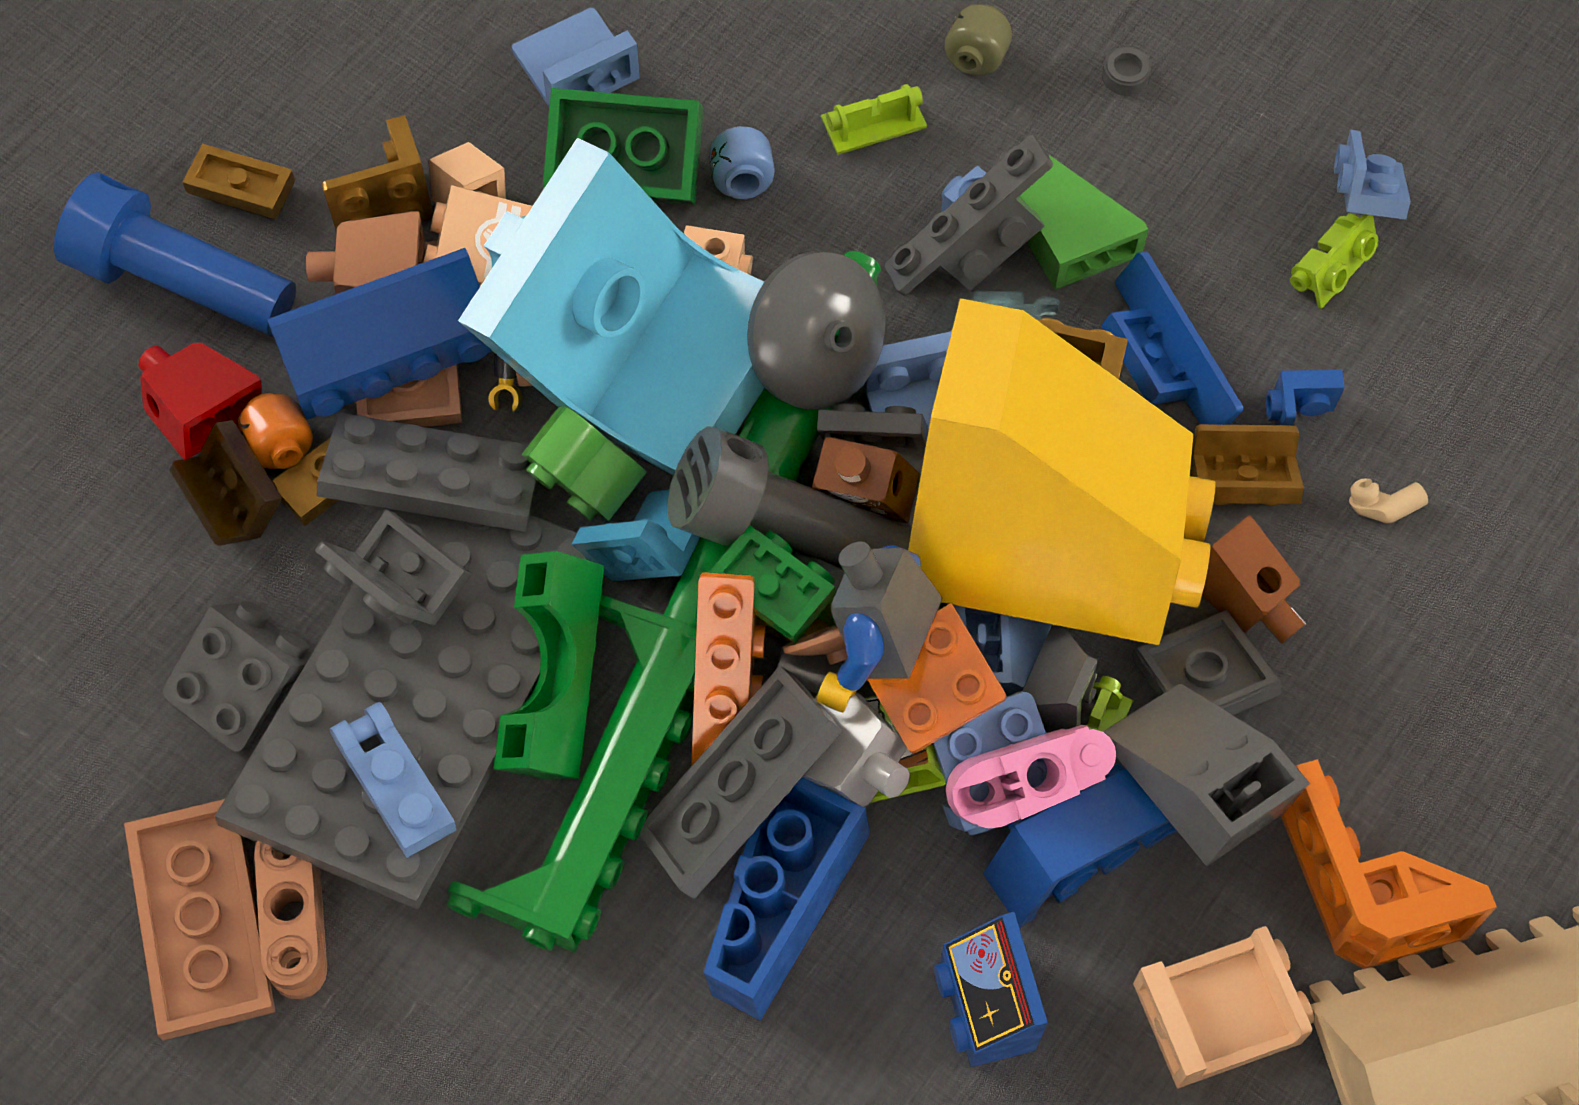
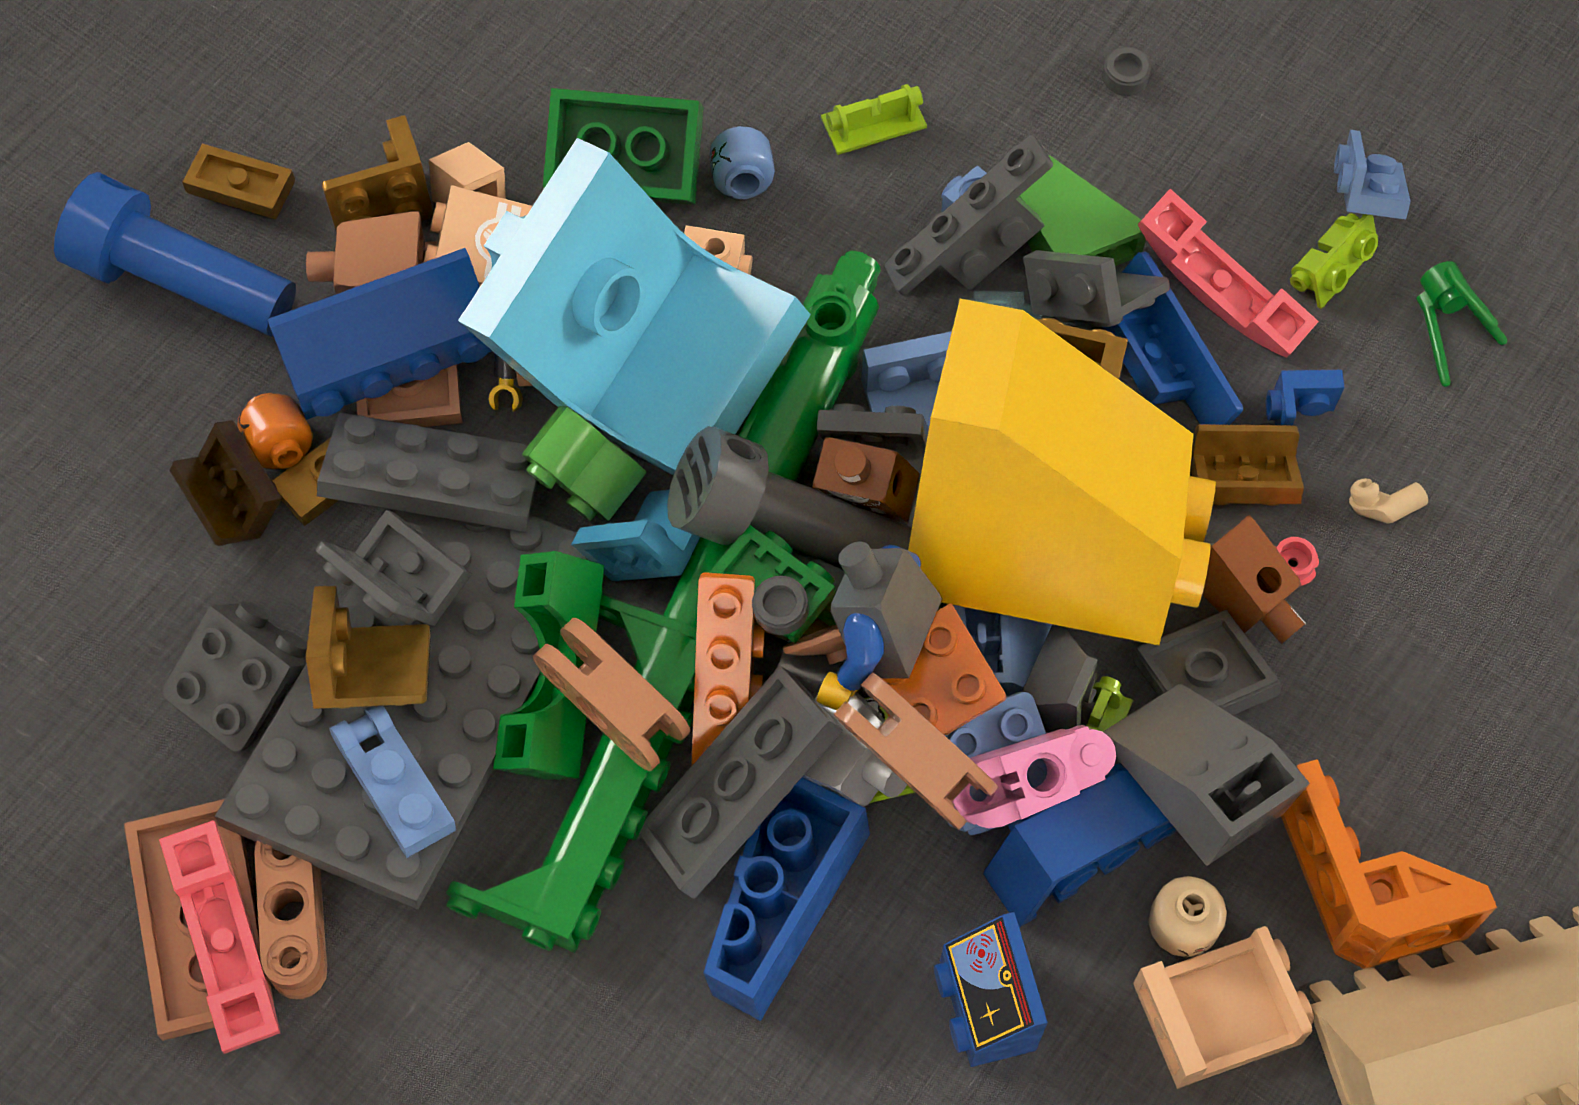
(193, 392): red torso -> none
(221, 936): none -> coral slope
(363, 663): none -> pearl gold bracket
(578, 56): medium blue bracket -> none
(611, 693): none -> nougat piece
(780, 605): none -> dark grey tile
(796, 328): dark grey dish -> none
(916, 751): none -> nougat piece
(980, 37): olive head -> none
(1087, 288): none -> dark grey bracket
(1187, 916): none -> tan head
(1220, 281): none -> coral slope
(1303, 553): none -> coral plate
(1450, 292): none -> green plant

